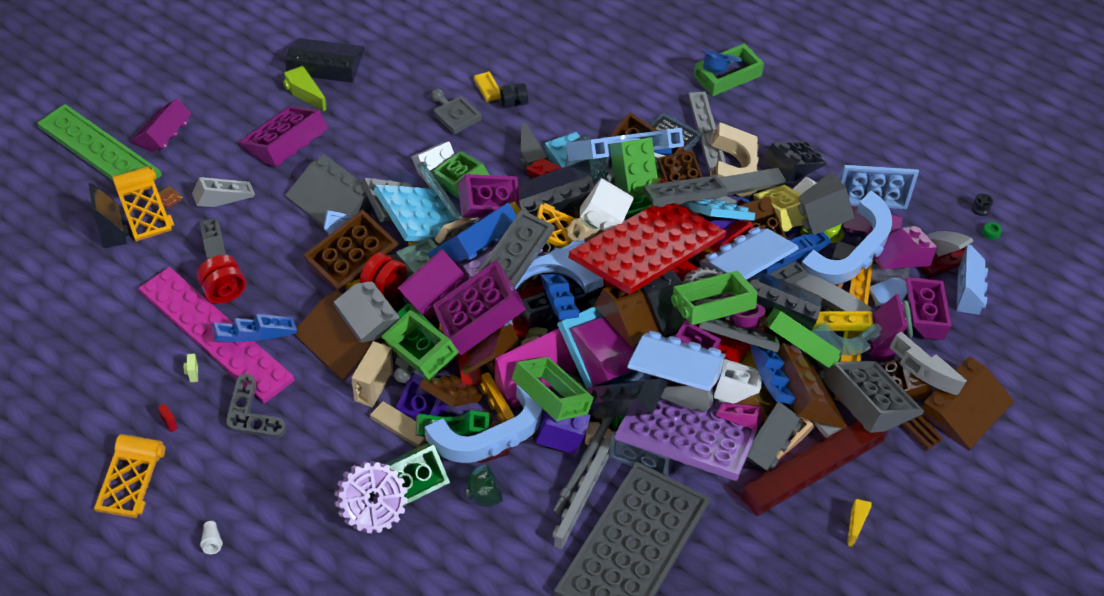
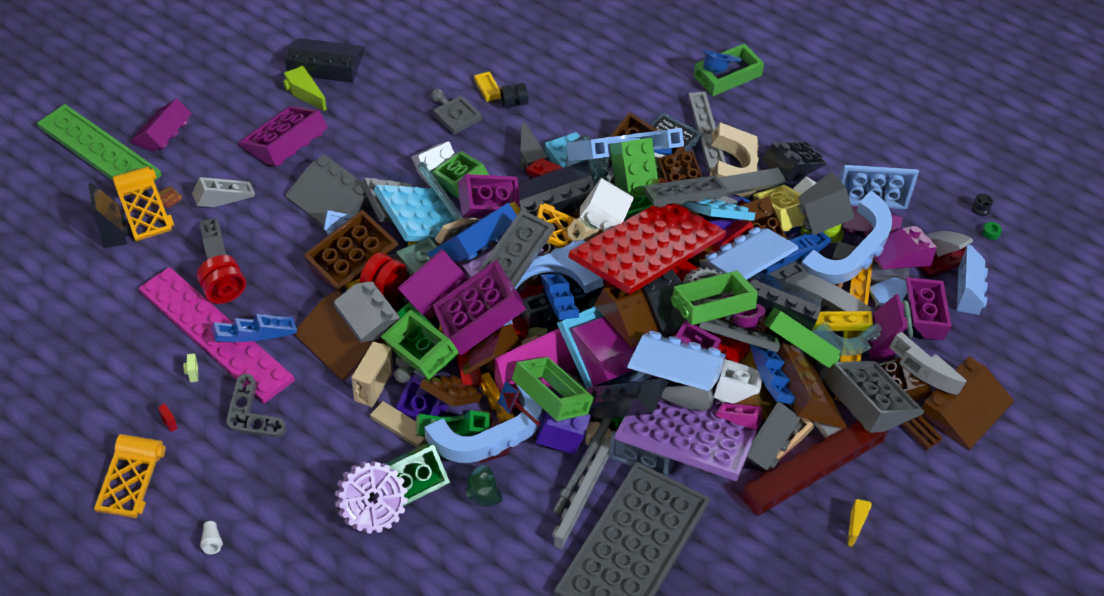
(508, 400): none -> piece

